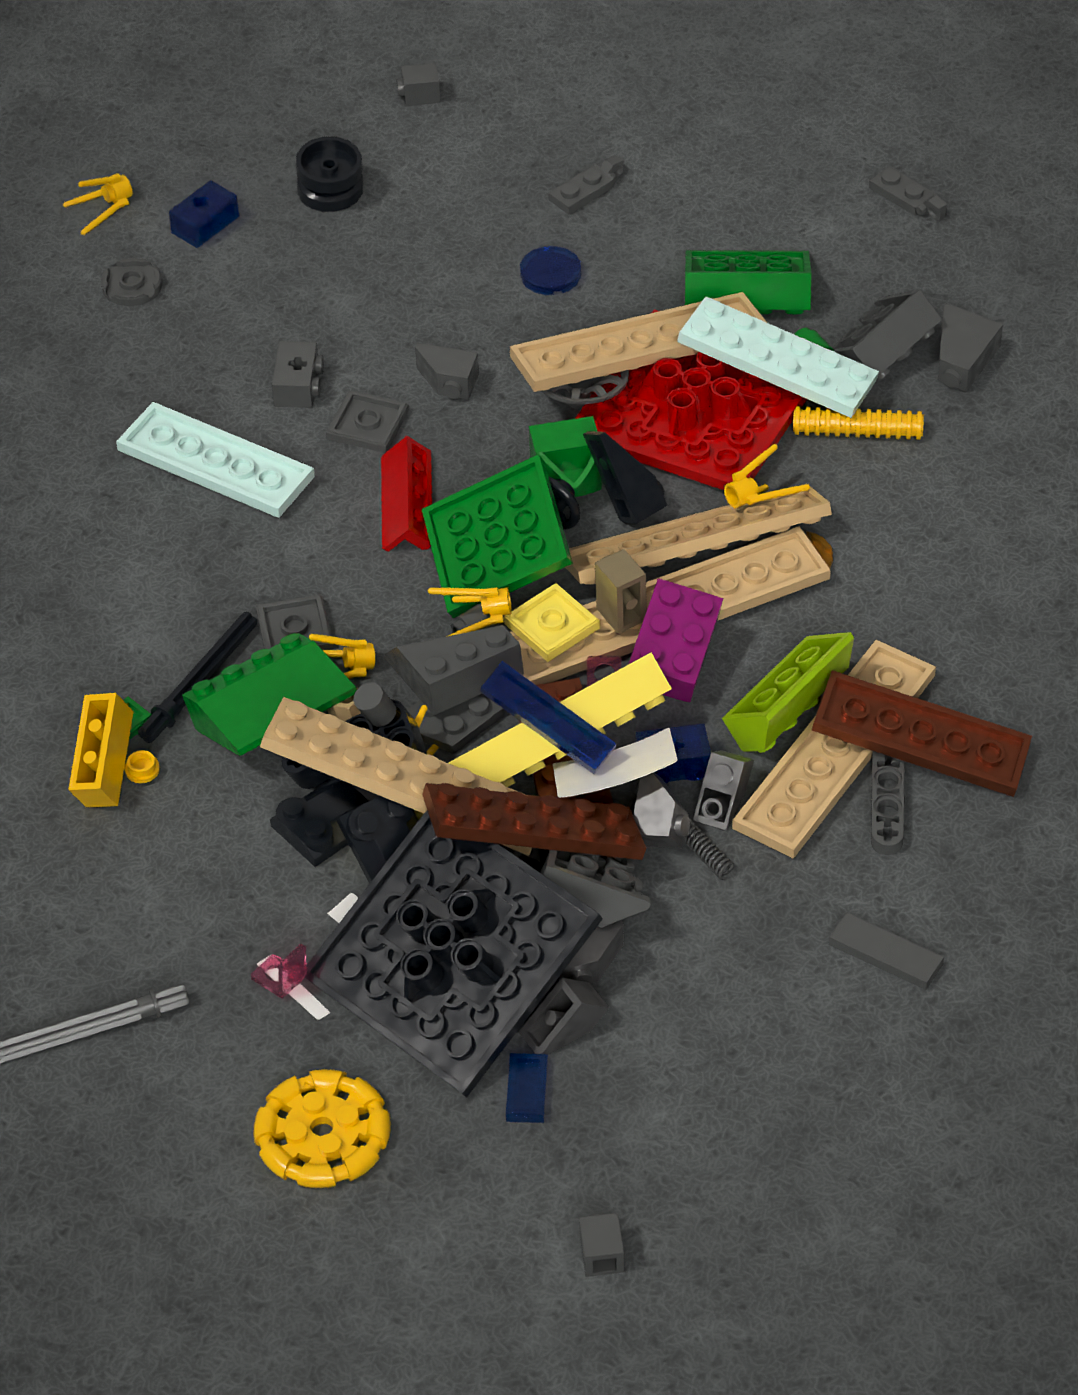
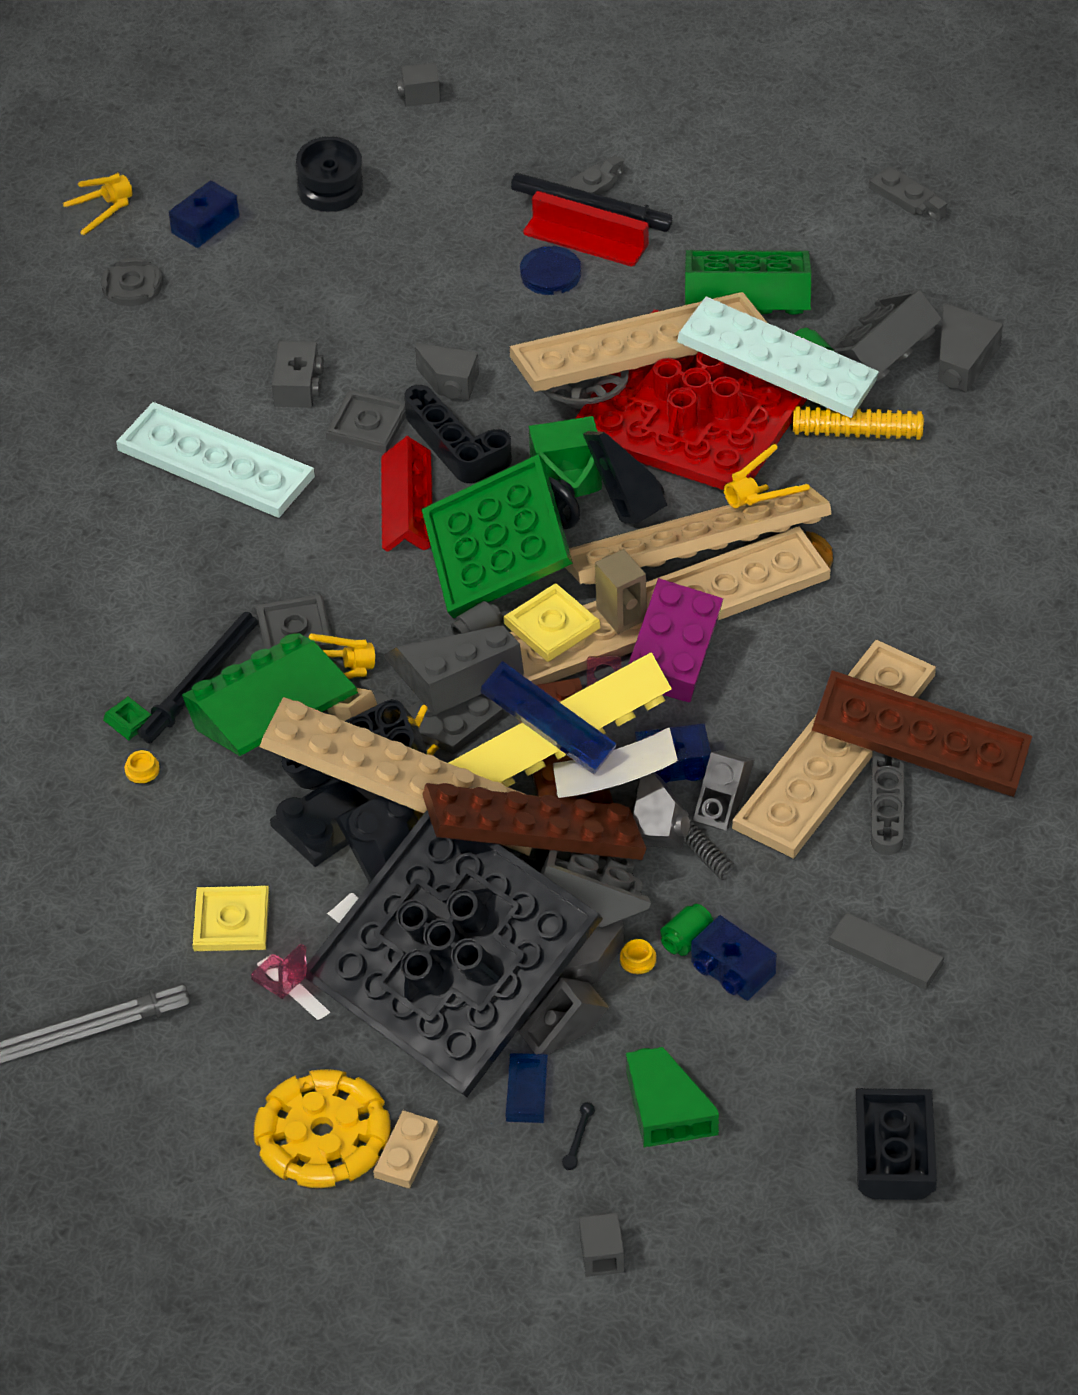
(101, 750): yellow brick -> none
(231, 918): none -> light yellow tile
(374, 704): dark grey piece -> none
(406, 1149): none -> tan plate
(464, 455): none -> black beam
(493, 602): yellow plant -> none
(530, 185): none -> black axle
(569, 1161): none -> black hinge
(587, 229): none -> red panel
(638, 957): none -> yellow plate
(667, 1100): none -> green slope
(684, 928): none -> green brick
(733, 958): none -> clear blue brick
(788, 691): lime slope -> none
(895, 1143): none -> black slope

